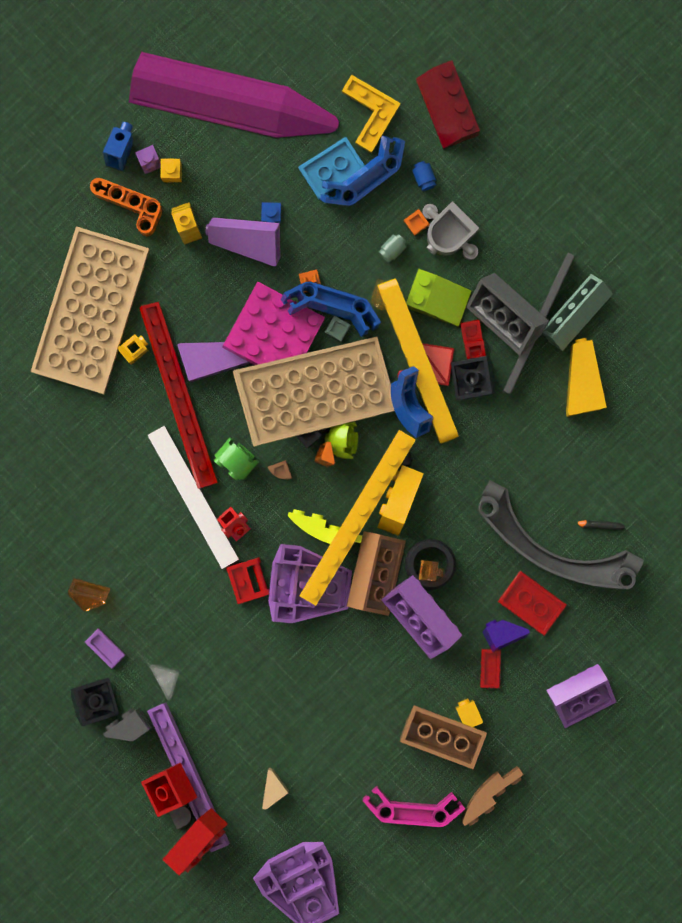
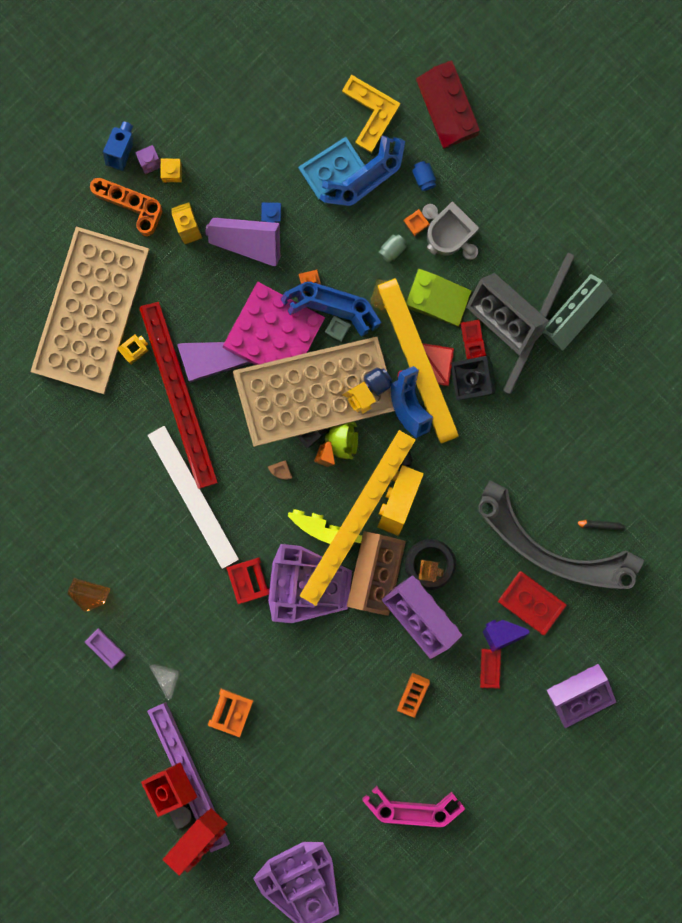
(94, 702): black slope -> none
(130, 728): dark grey slope -> none
(226, 98): magenta piece -> none
(236, 459): bright green brick -> none
(236, 527): red brick -> none
(236, 716): none -> orange plate
(274, 789): tan slope -> none
(360, 398): none -> yellow window
(378, 381): none -> dark blue head
(419, 680): none -> orange slope
(443, 737): medium nougat slope -> none
(468, 713): yellow brick -> none
(483, 800): medium nougat slope -> none
(584, 382): yellow slope -> none

